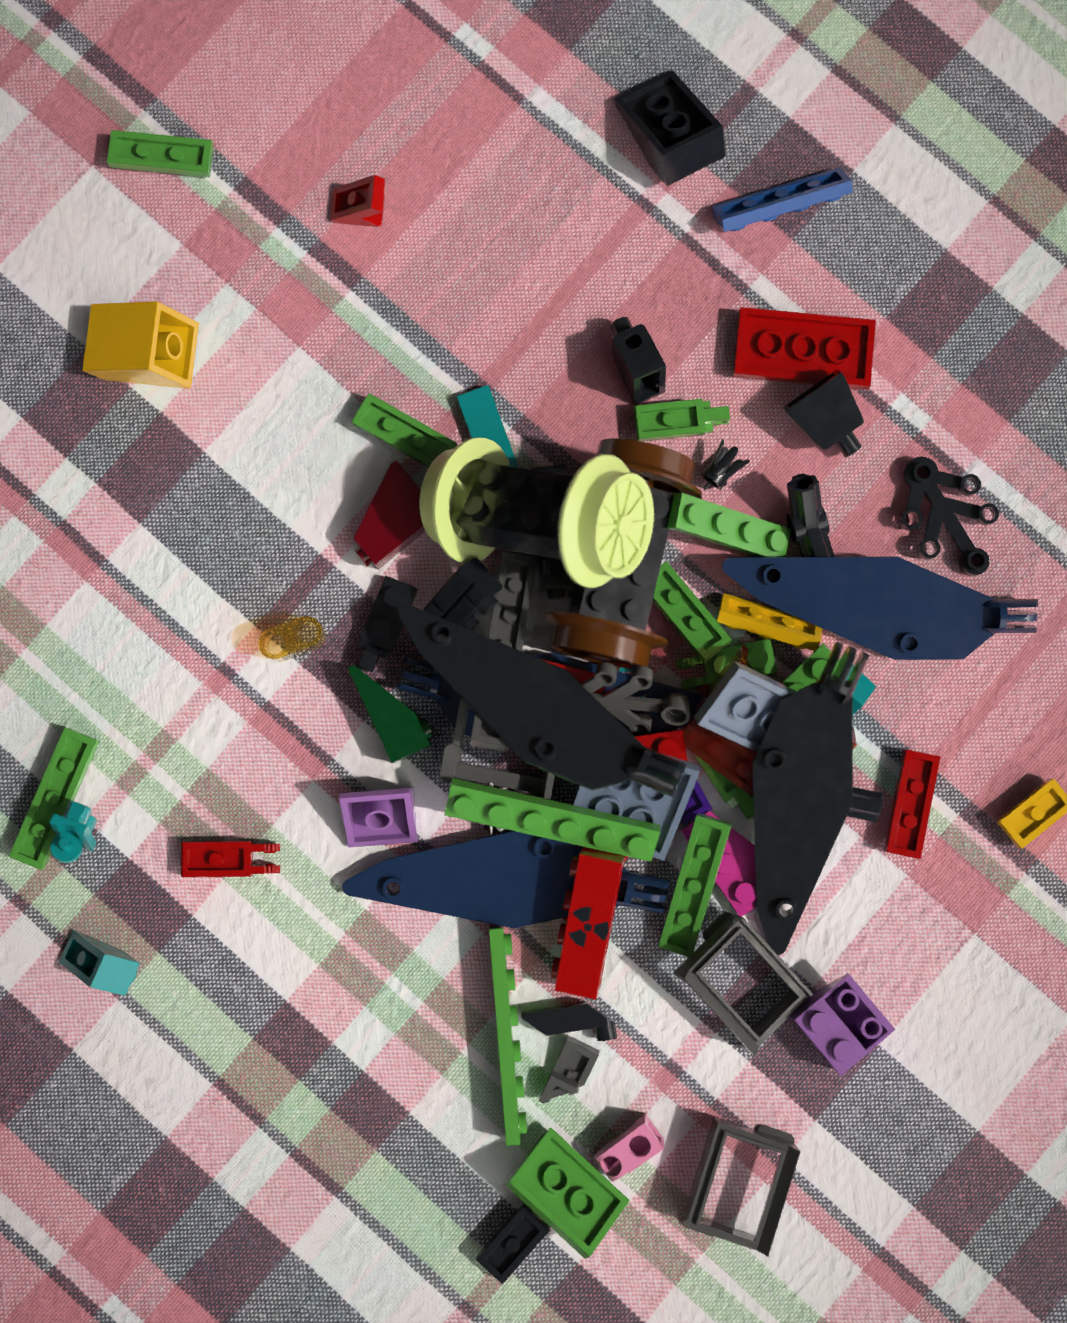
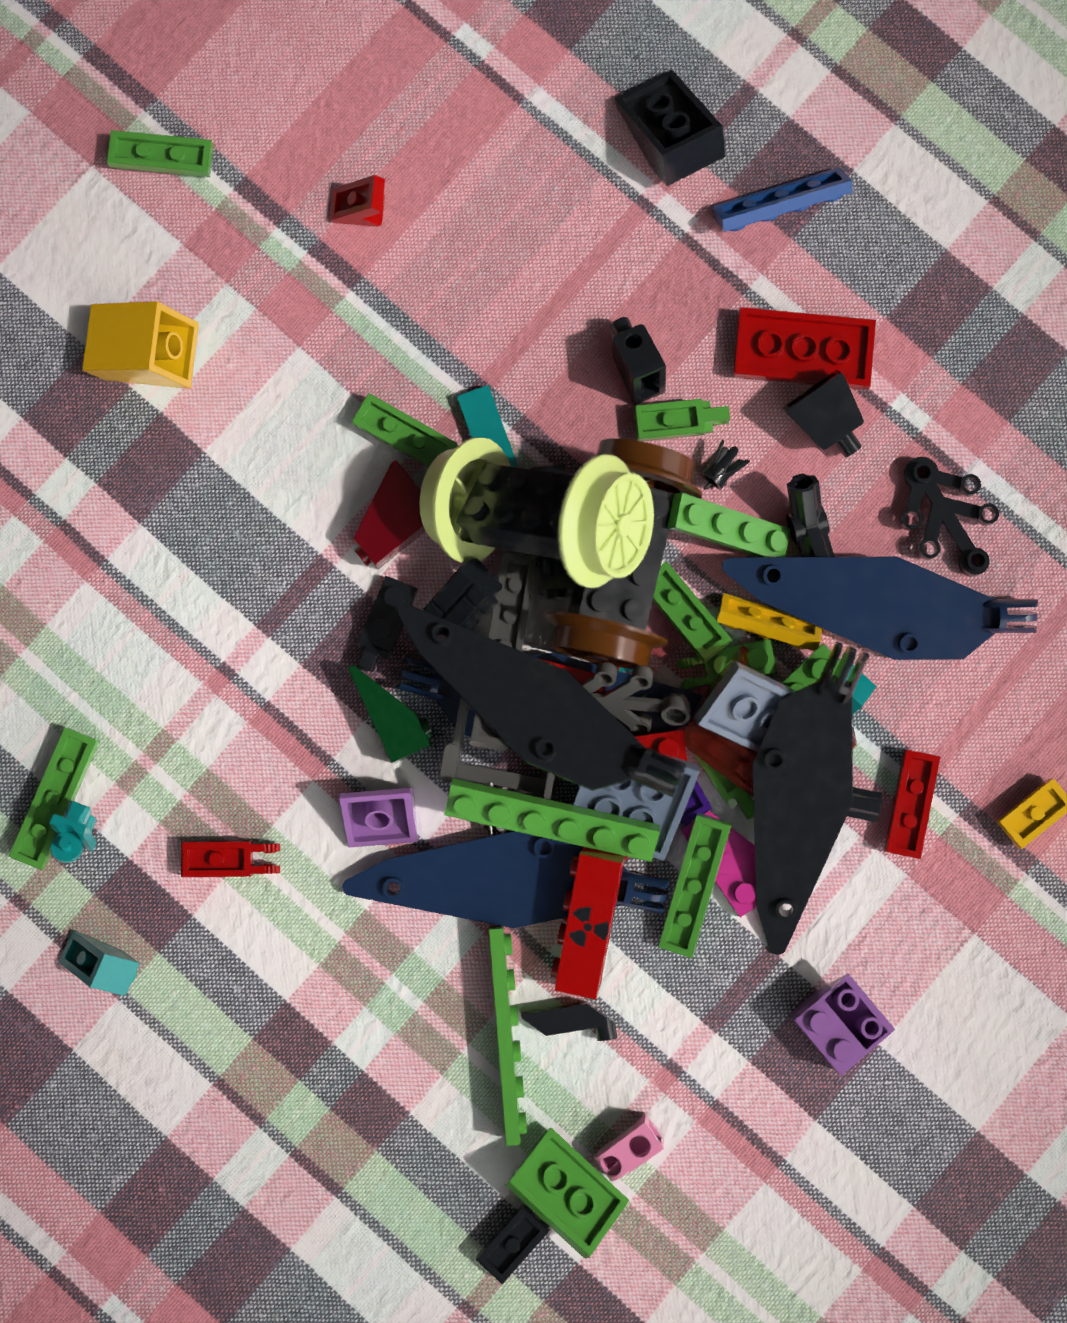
(291, 634): clear yellow beam -> none
(570, 1069): dark grey slope -> none
(717, 938): dark grey piece -> none
(764, 1137): dark grey piece -> none

